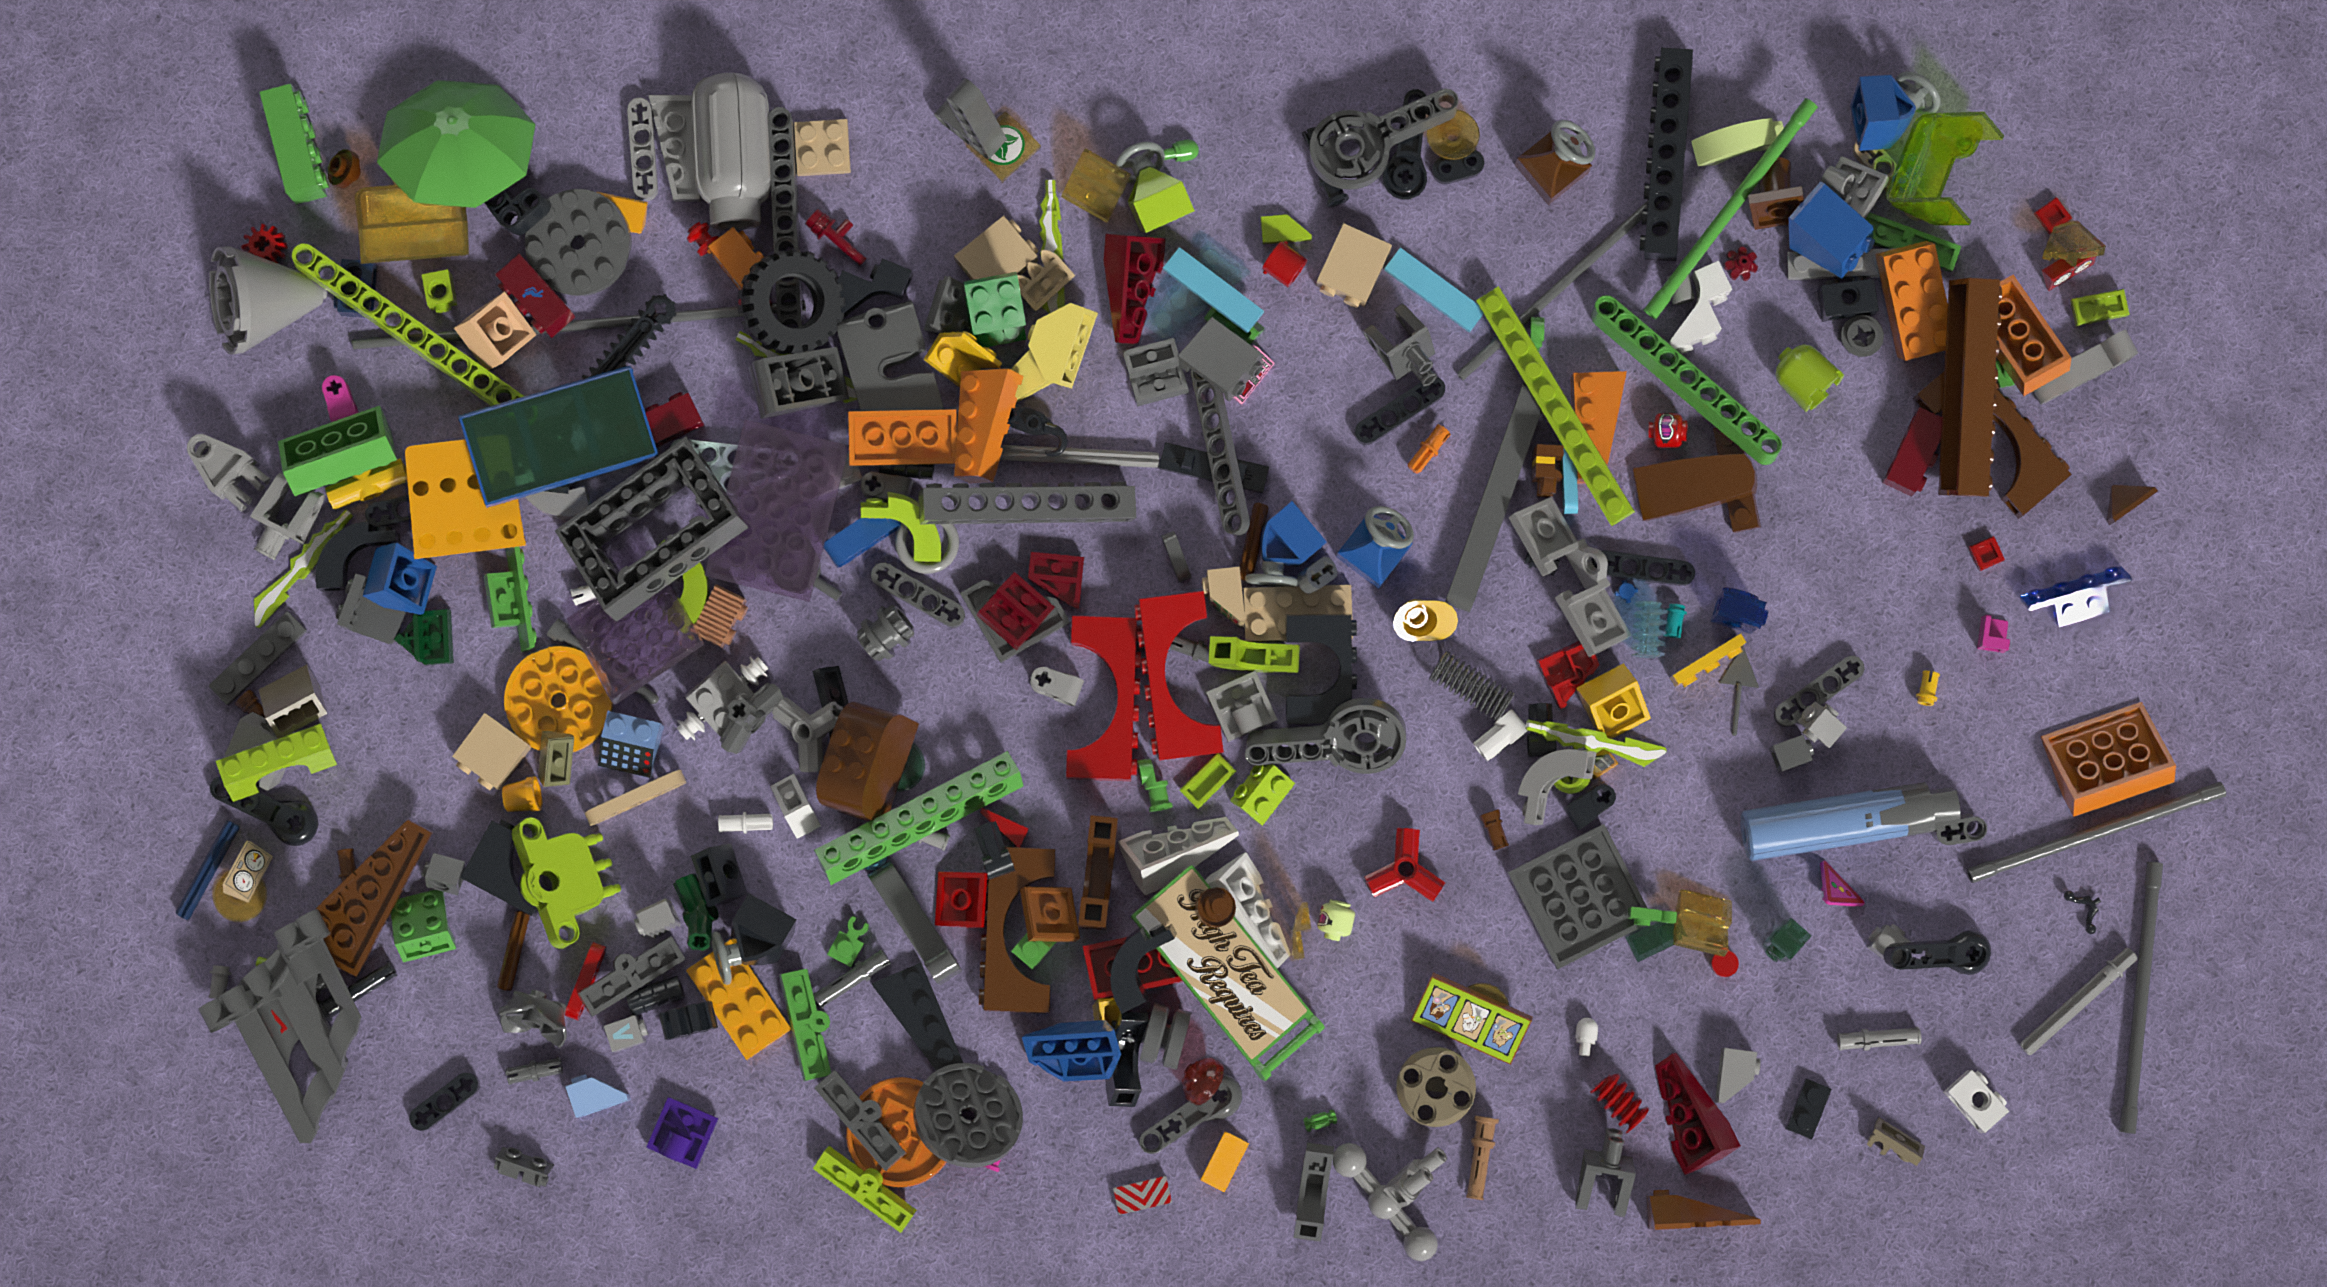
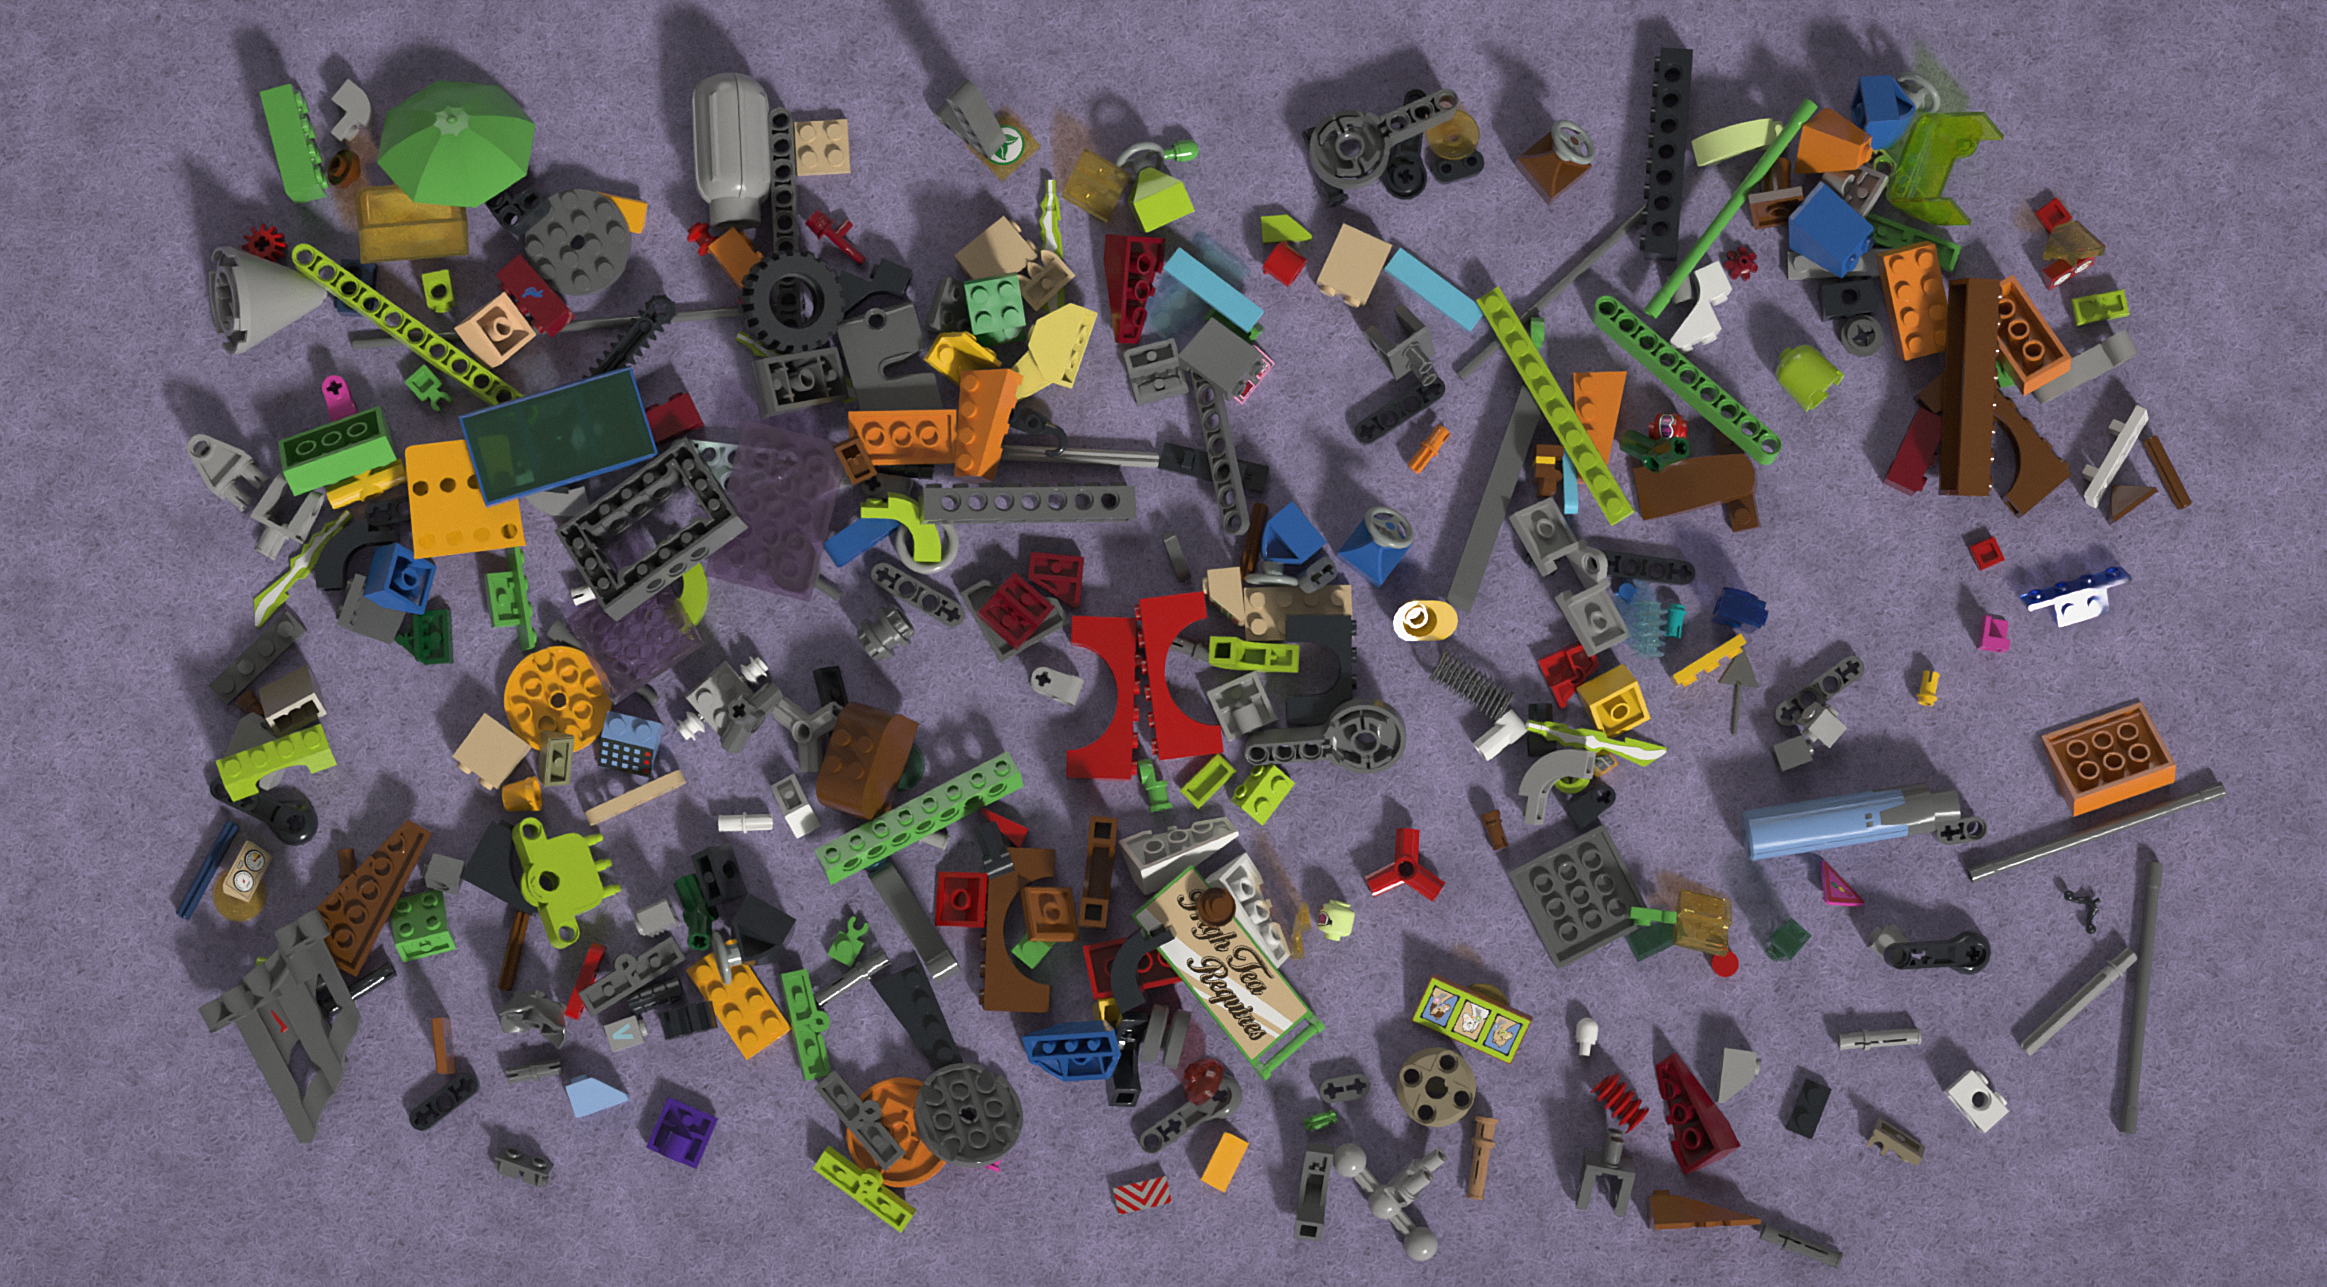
(219, 981): light grey pin -> none
(358, 111): none -> light grey brick
(426, 386): none -> bright green plate
(443, 1045): none -> dark orange tile
(642, 149): light grey beam -> none
(675, 133): light grey wing -> none
(720, 616): nougat brick -> none
(855, 459): none -> reddish brown slope
(1344, 1081): none -> dark grey beam
(1654, 453): none -> dark green piece
(1798, 1244): none -> dark grey pin
(1831, 144): none -> orange slope
(2127, 435): none -> white hinge
(2167, 472): none -> reddish brown axle

